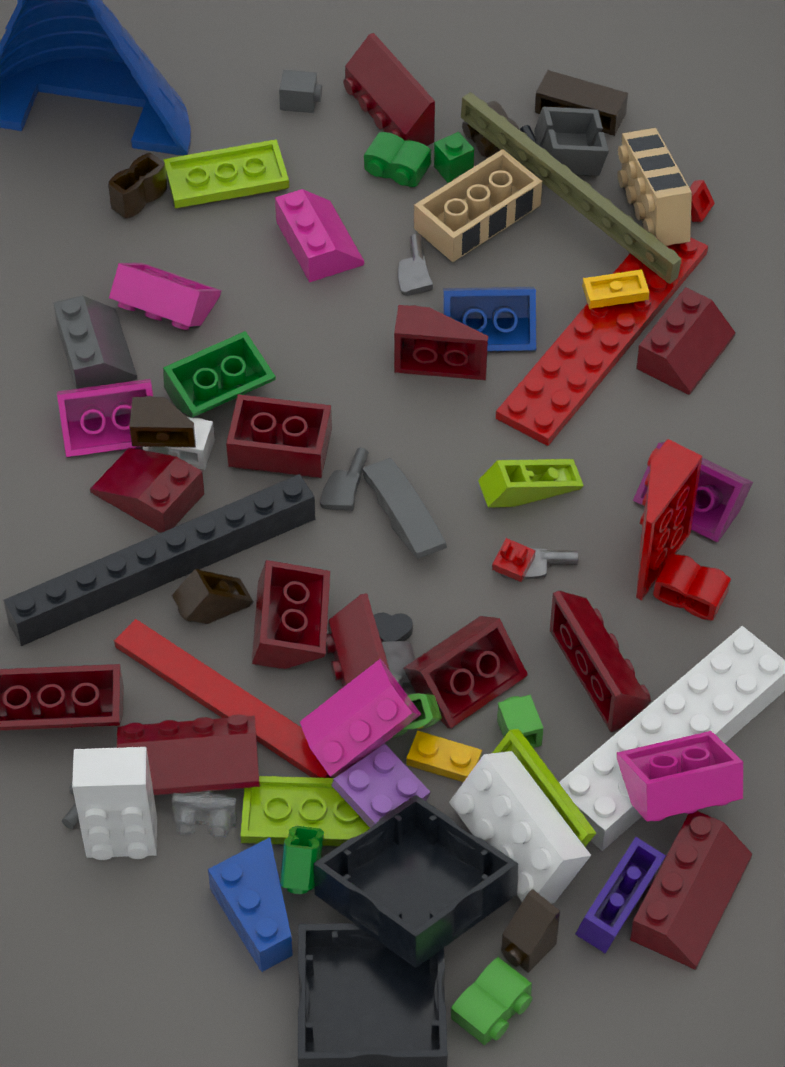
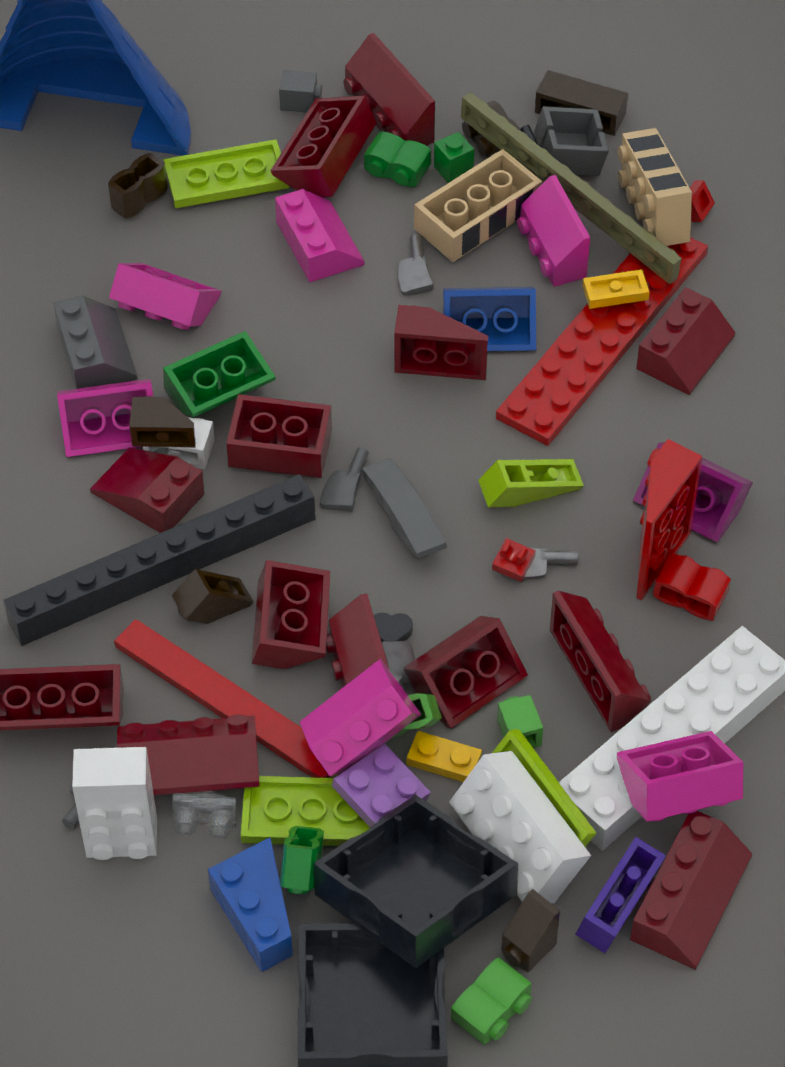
(325, 144): none -> dark red slope
(555, 233): none -> dark pink slope

